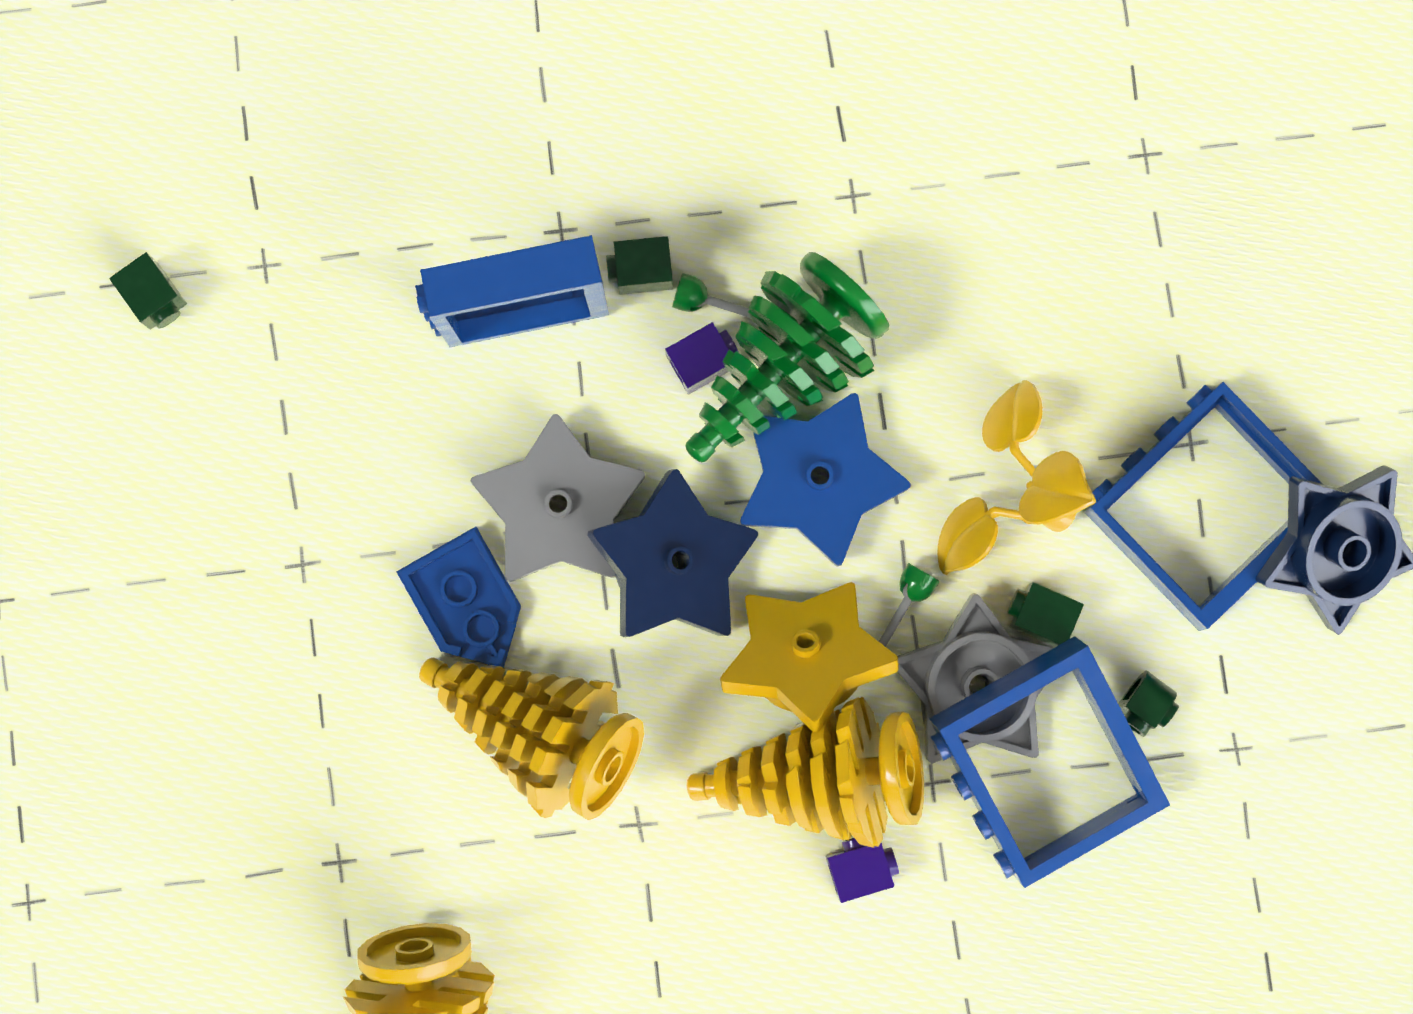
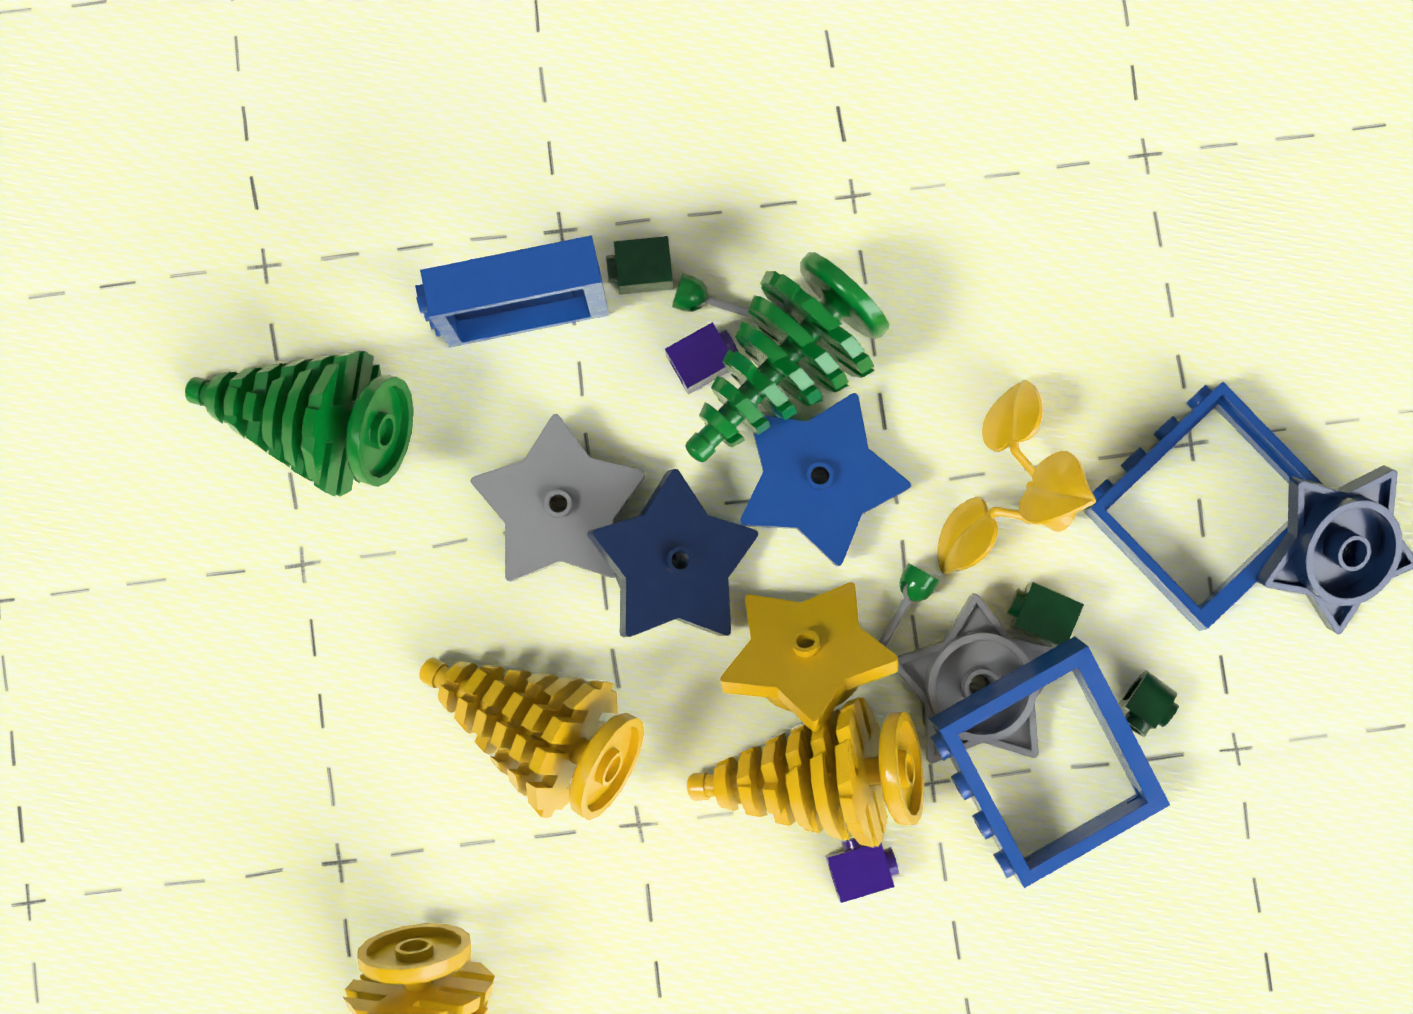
(149, 292): dark green brick -> none
(321, 416): none -> green plant
(464, 599): blue tile -> none

